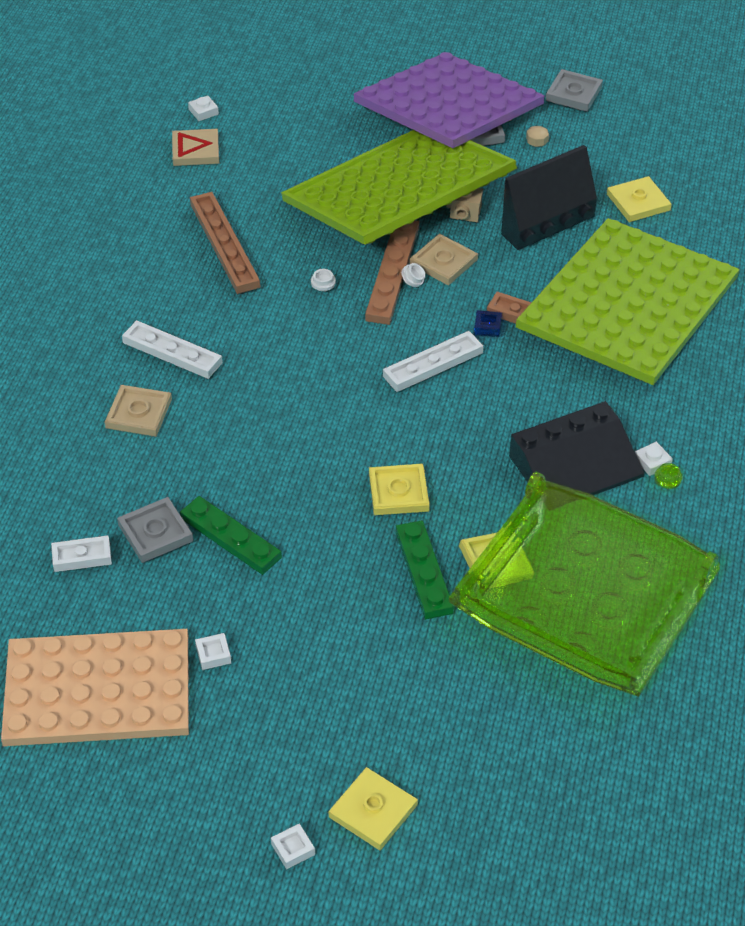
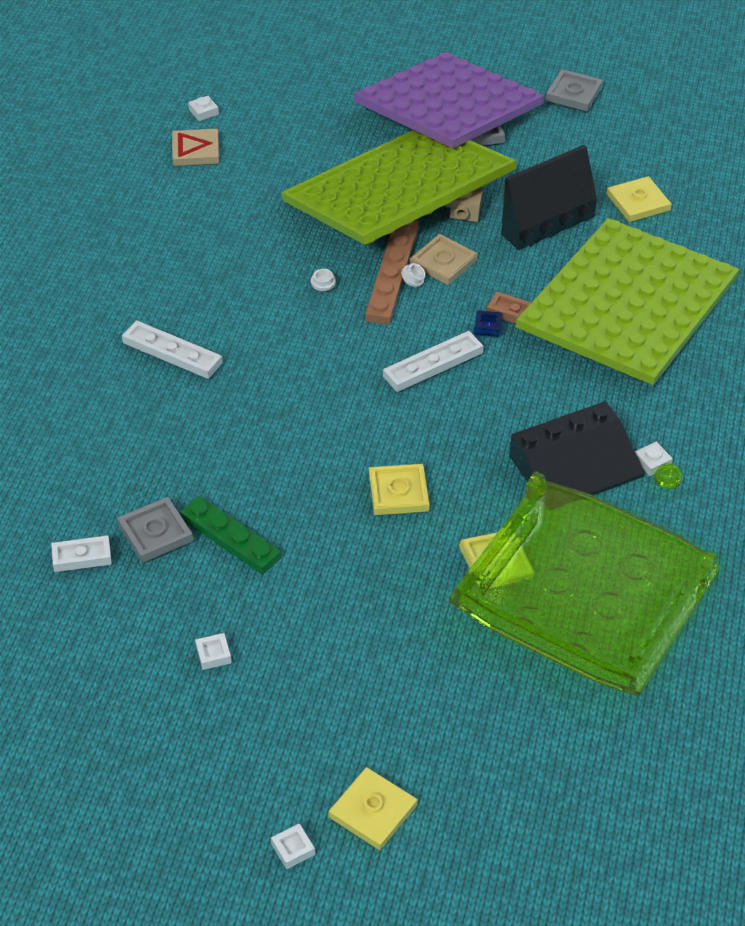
(96, 687): light nougat plate -> none
(138, 410): tan tile -> none
(225, 243): nougat plate -> none
(424, 570): green plate -> none
(537, 136): tan tile -> none

